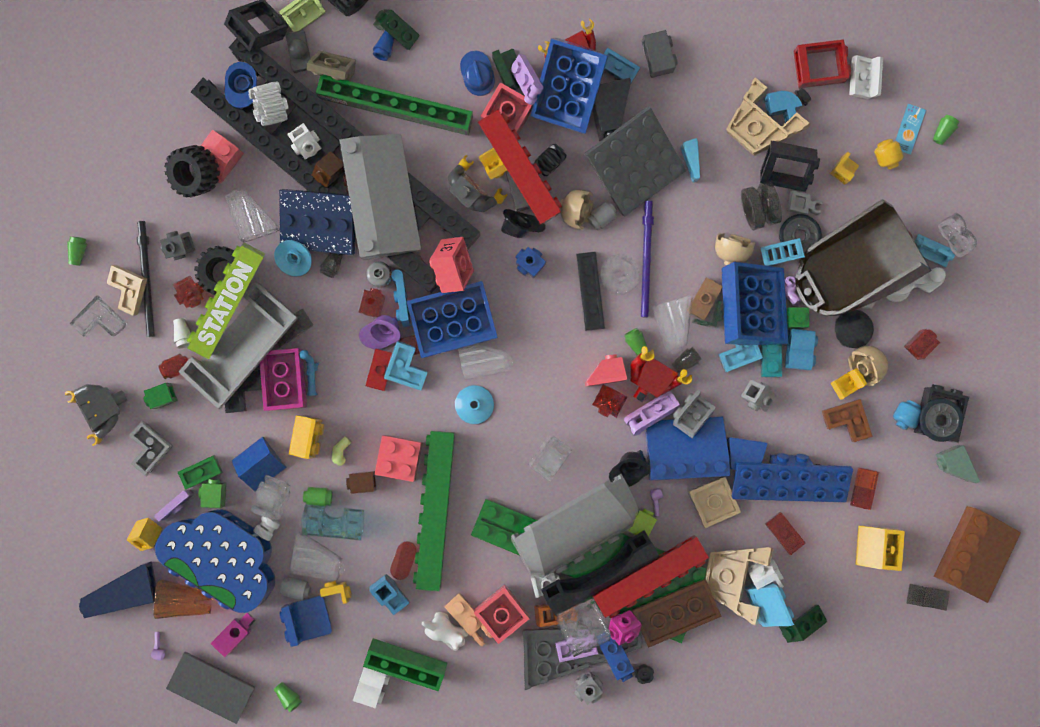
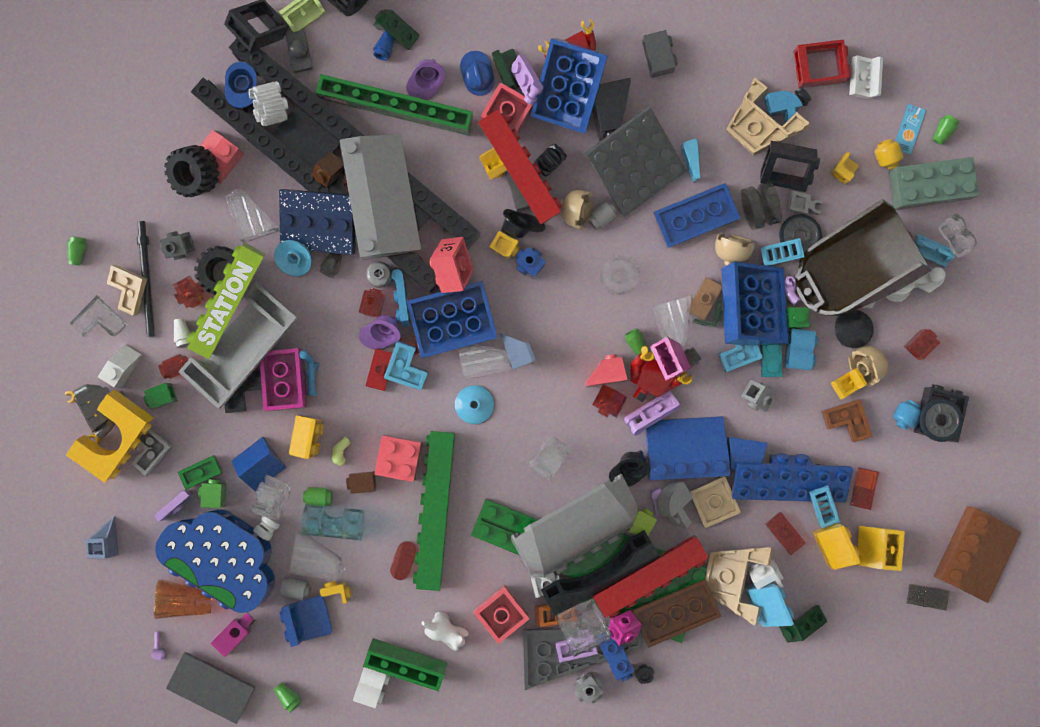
(103, 542): none -> sand blue slope
(120, 366): none -> white slope
(125, 592): dark blue slope -> none
(132, 424): none -> yellow arch
(144, 534): yellow panel -> none
(299, 326): clear smoke slope -> none
(304, 141): white brick -> none
(332, 65): dark tan plate -> none
(388, 594): dark azure brick -> none
(425, 79): none -> medium lavender piece
(465, 616): light nougat hinge -> none
(469, 192): dark grey torso -> none
(505, 245): none -> yellow bracket
(518, 352): none -> sand blue slope
(590, 291): black tile -> none
(620, 66): dark azure plate -> none
(647, 221): dark purple bar -> none
(672, 359): none -> dark pink torso
(672, 501): none -> light grey brick
(693, 414): light grey bracket -> none
(696, 215): none -> blue plate
(828, 520): none -> medium azure slope
(836, 546): none -> yellow slope
(933, 183): none -> sand green brick
(957, 463): sand green slope -> none

